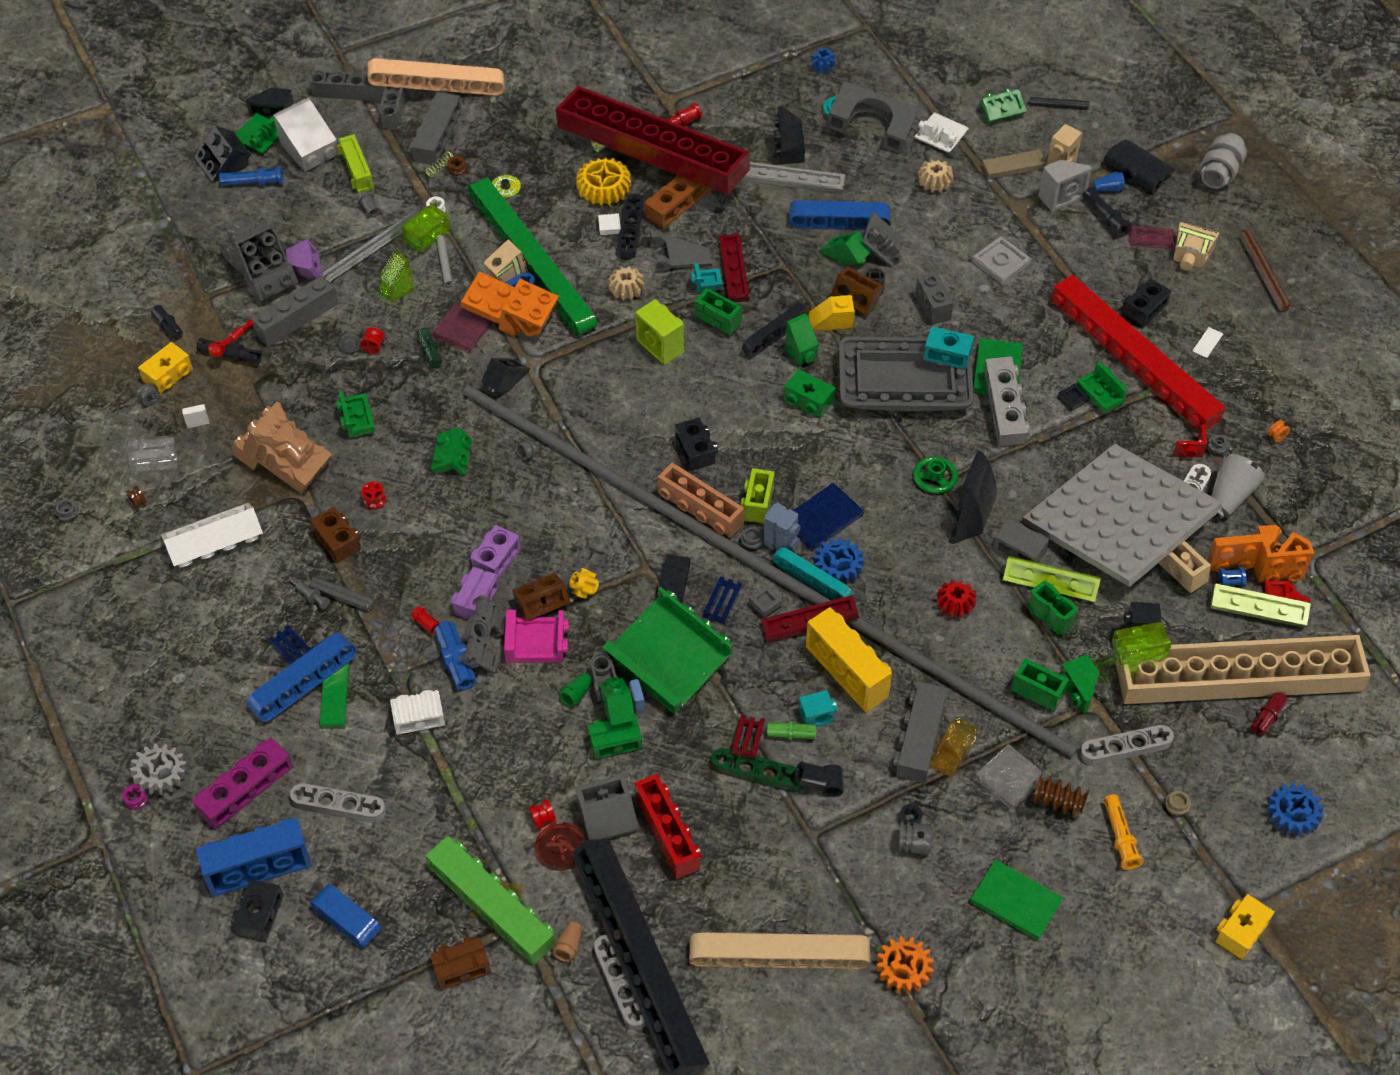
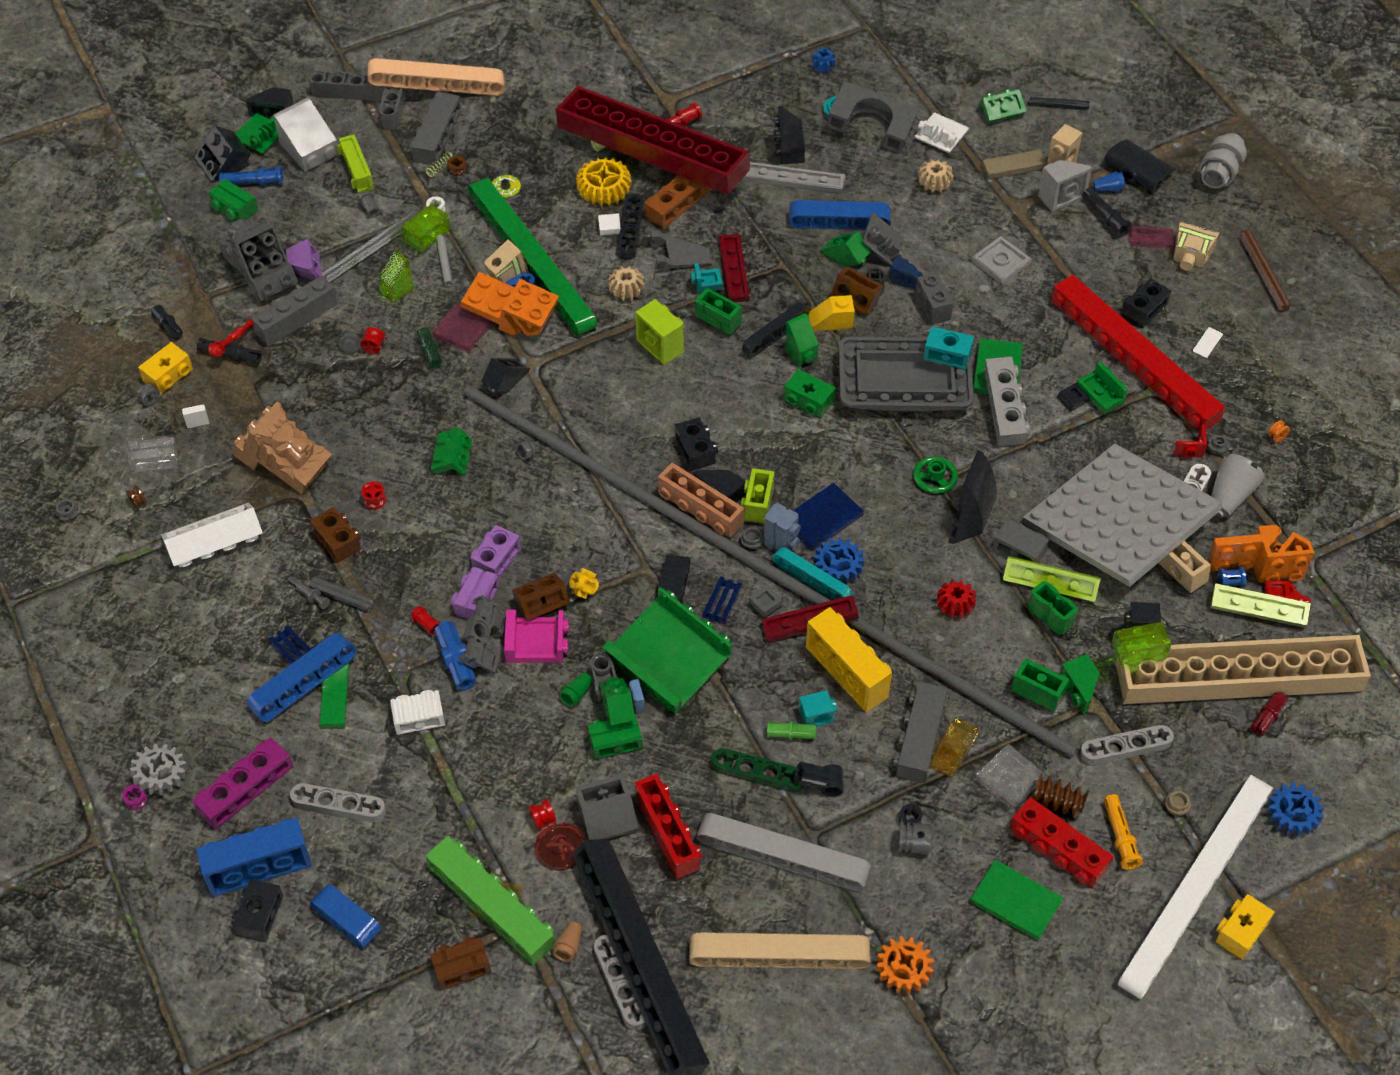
(232, 201): none -> green brick
(357, 414): green bracket -> none
(724, 482): none -> black slope
(750, 724): dark red tile -> none
(783, 852): none -> light grey beam
(904, 273): none -> dark blue rock
(1061, 842): none -> red brick
(1195, 887): none -> white beam

